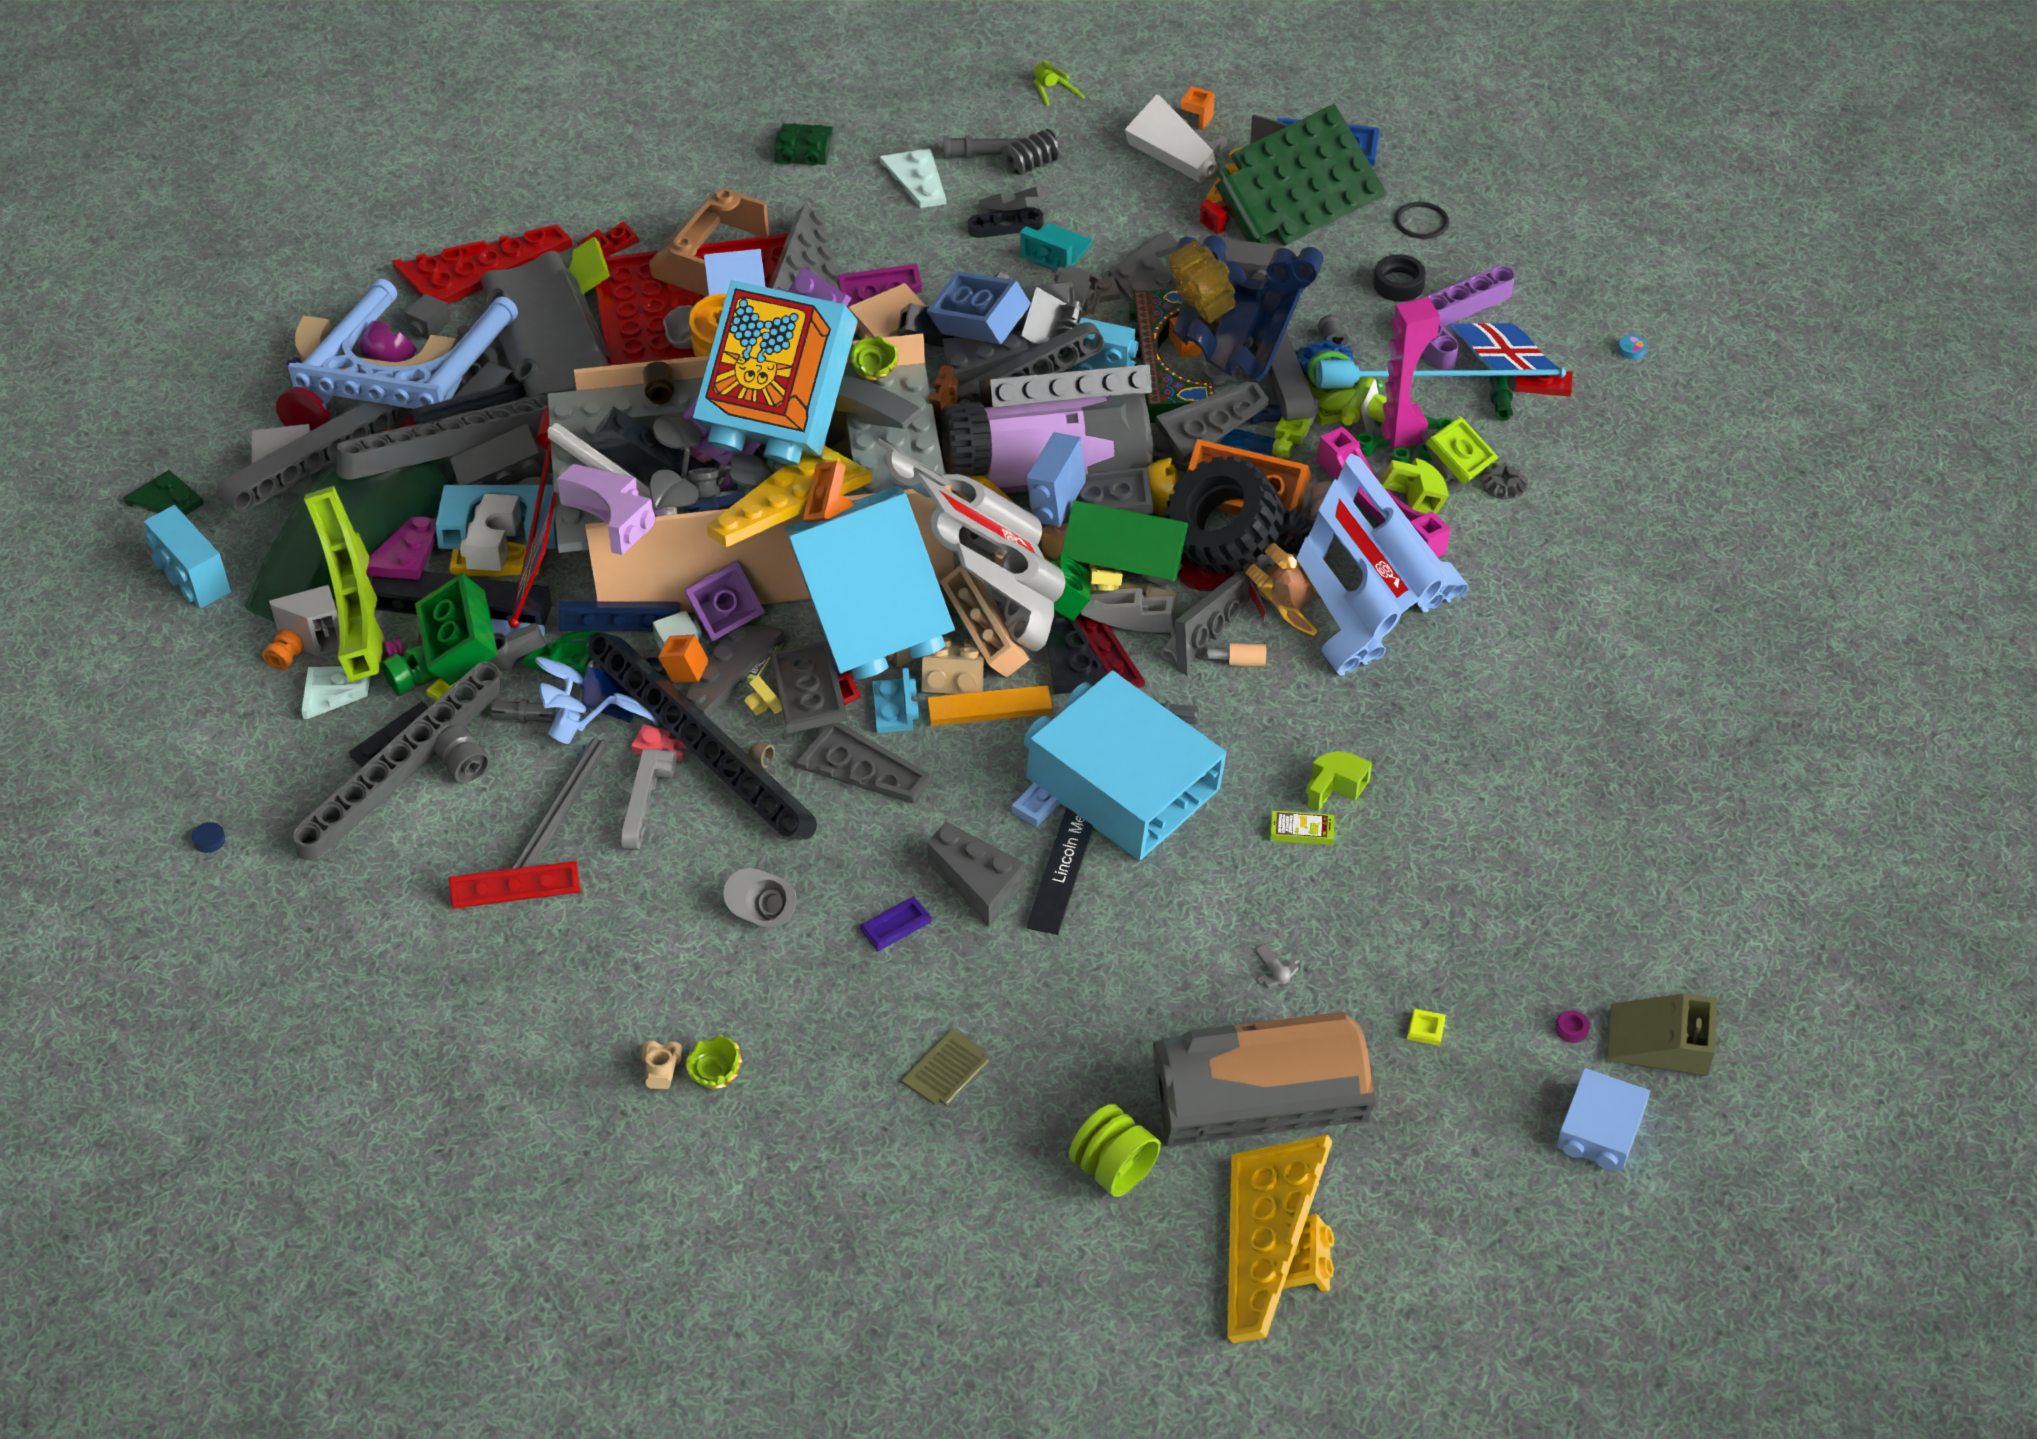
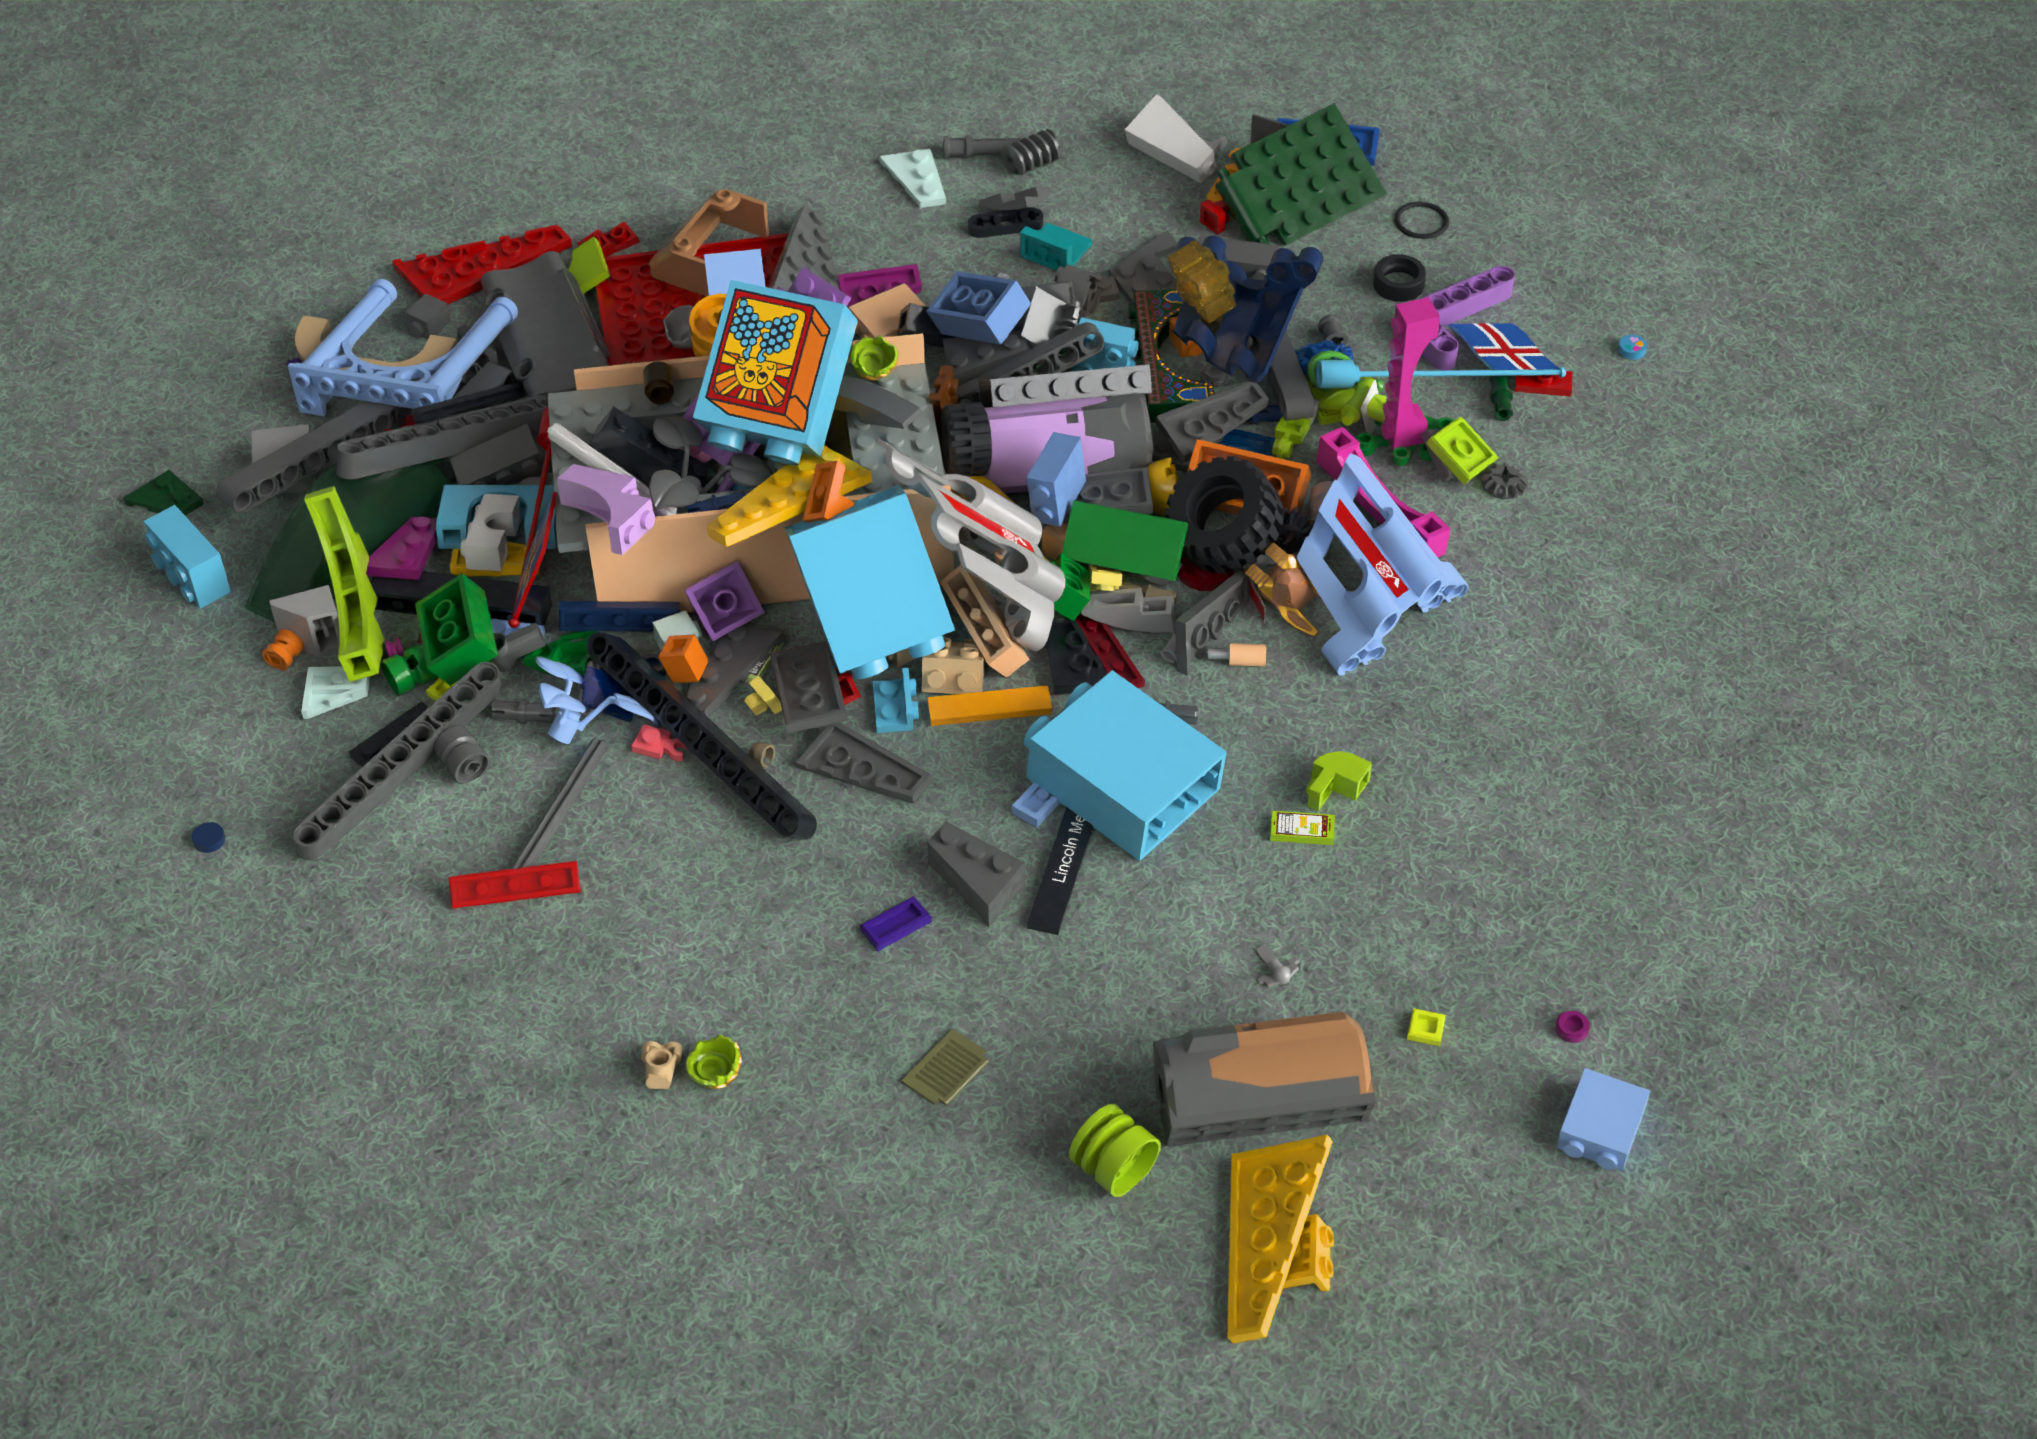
(301, 407): dark red tile -> none
(383, 345): magenta cylinder -> none
(653, 764): light grey beam -> none
(705, 481): dark grey wheel -> none
(760, 897): light grey piece -> none
(803, 144): dark green plate -> none
(1049, 75): lime plant -> none
(1199, 102): orange panel -> none
(1420, 482): lime brick -> none
(1664, 1033): olive slope -> none

